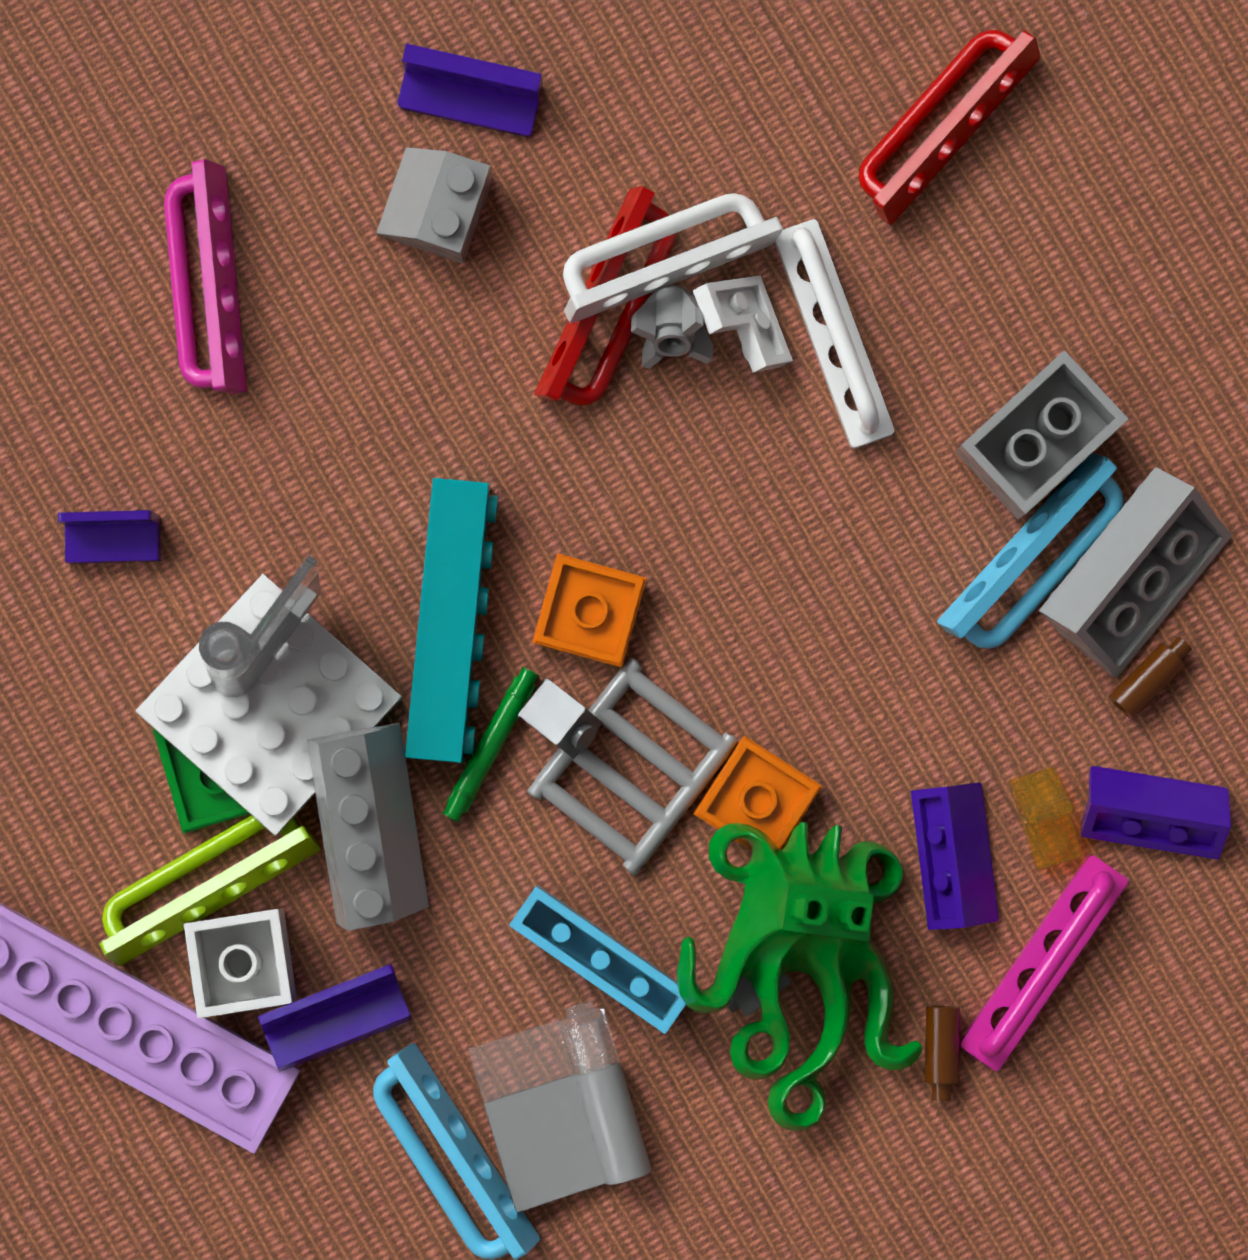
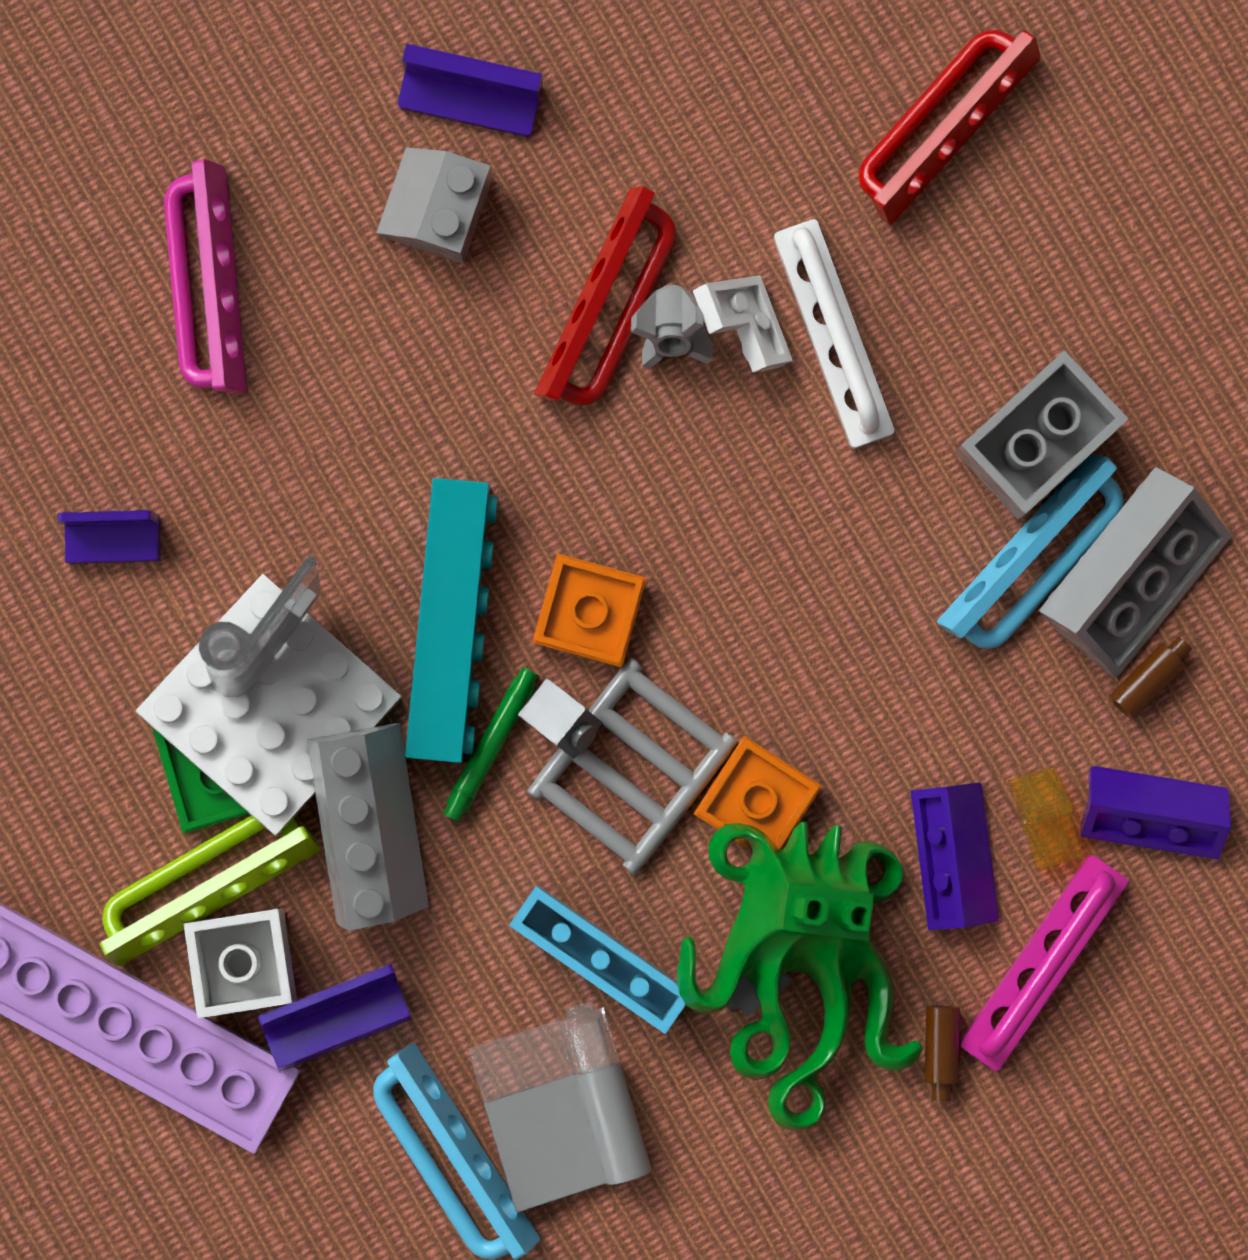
(588, 302): white piece -> none

